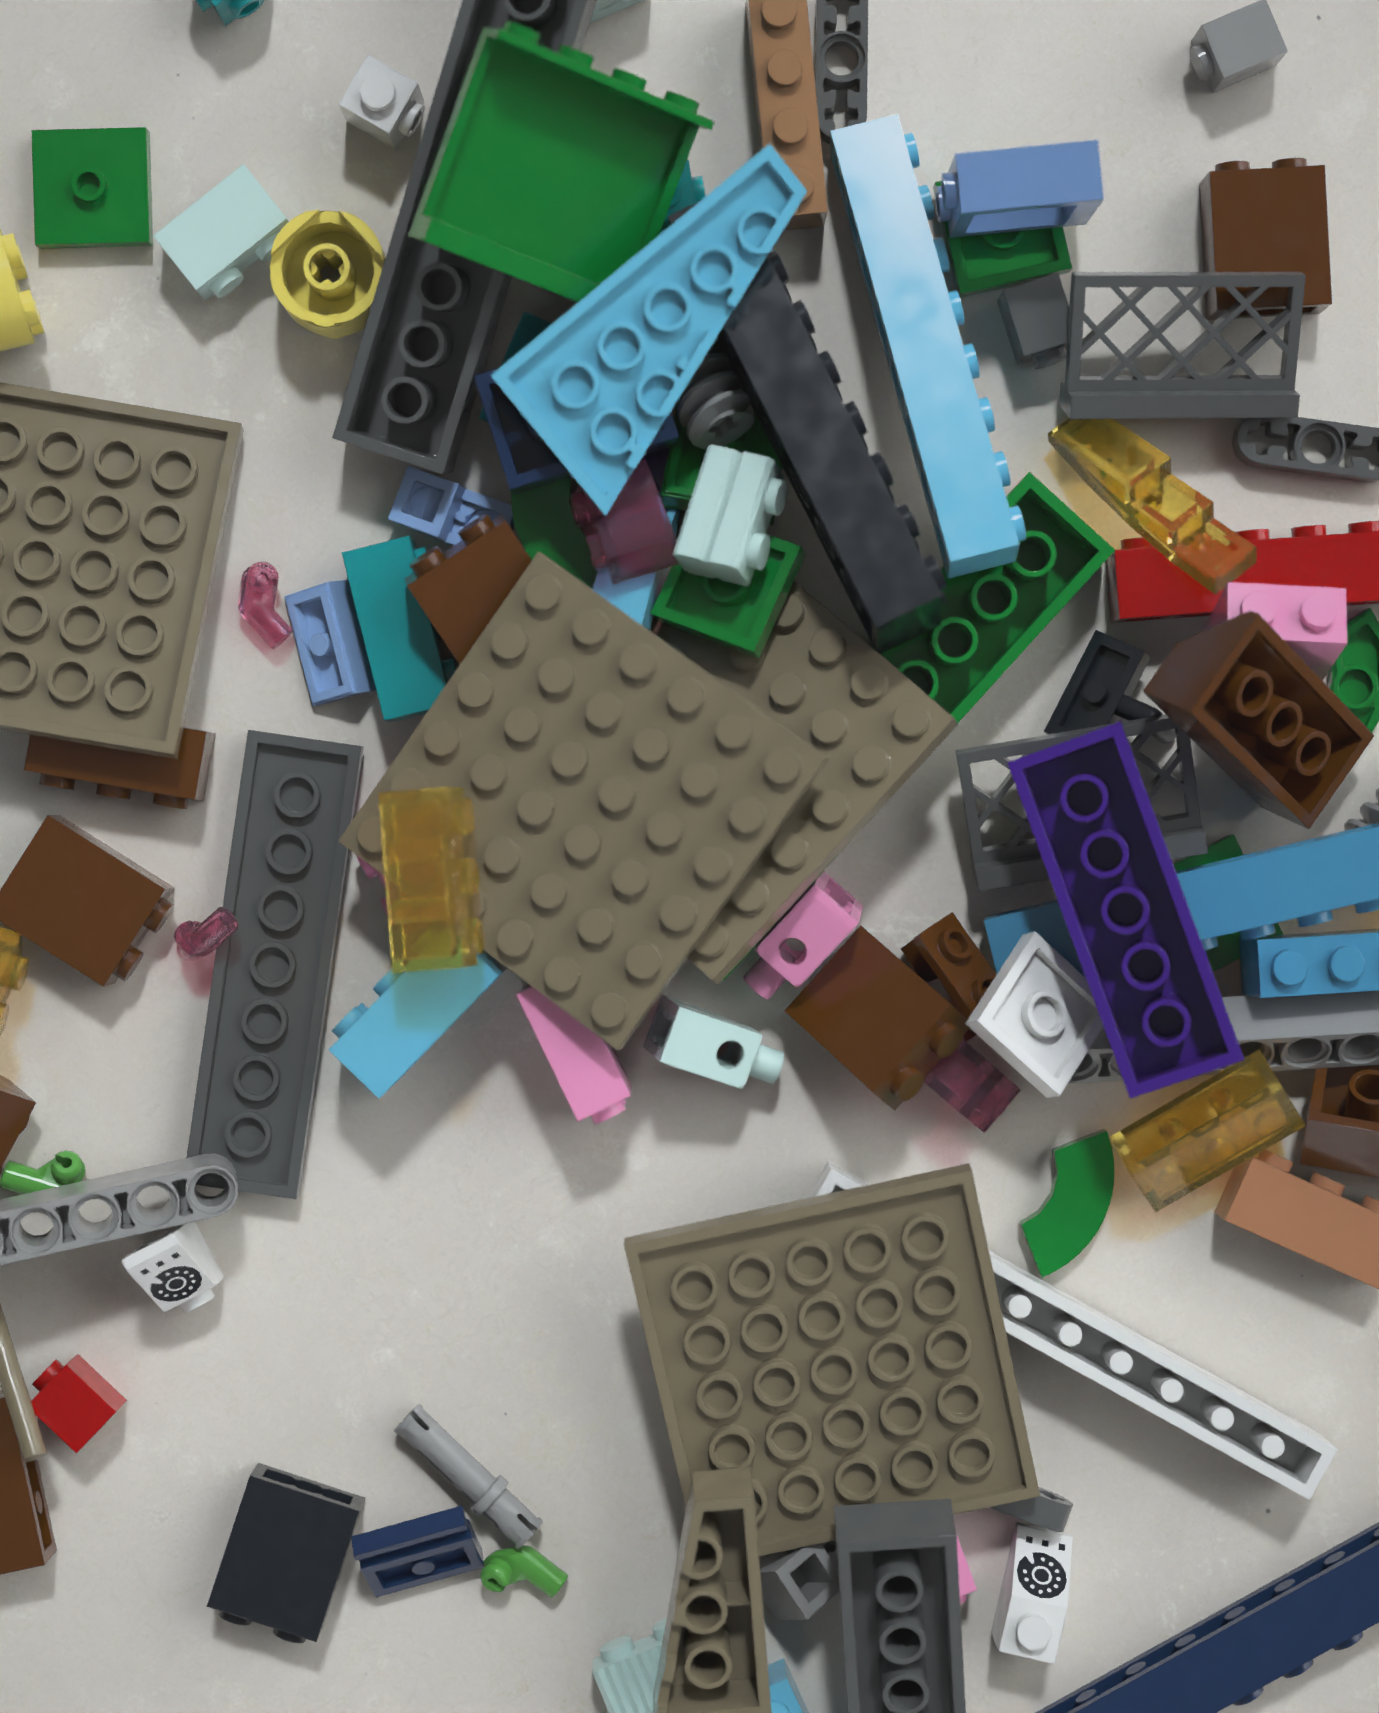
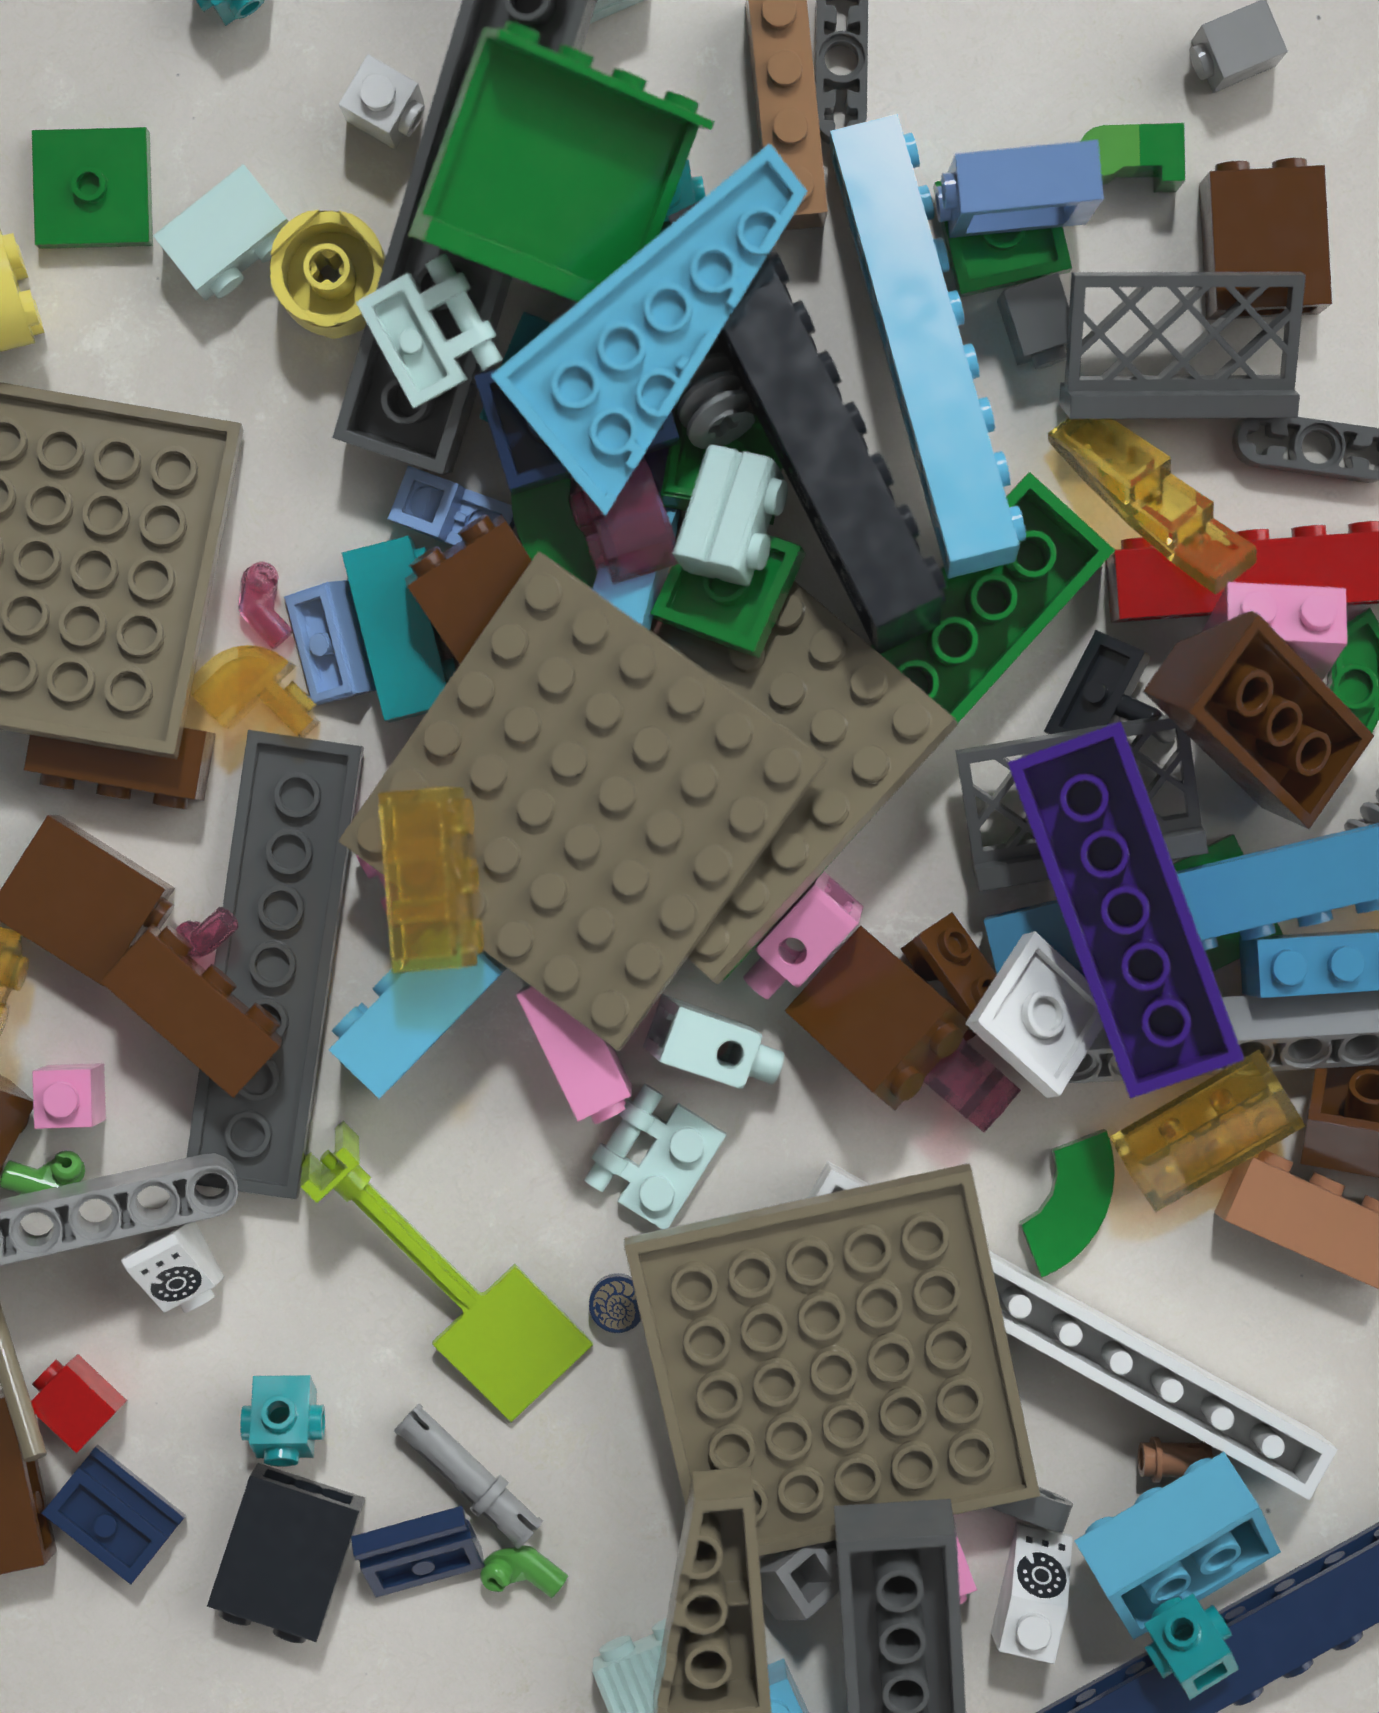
(69, 1096): none -> bright pink brick
(113, 1514): none -> dark blue plate
(194, 1008): none -> reddish brown brick
(245, 676): none -> clear yellow brick
(283, 1419): none -> teal brick
(412, 338): none -> light aqua plate
(507, 1338): none -> lime piece
(614, 1303): none -> tile
(670, 1166): none -> light aqua plate
(1142, 152): none -> leg
(1169, 1459): none -> nougat pin
(1178, 1541): none -> medium azure brick
(1190, 1644): none -> teal brick

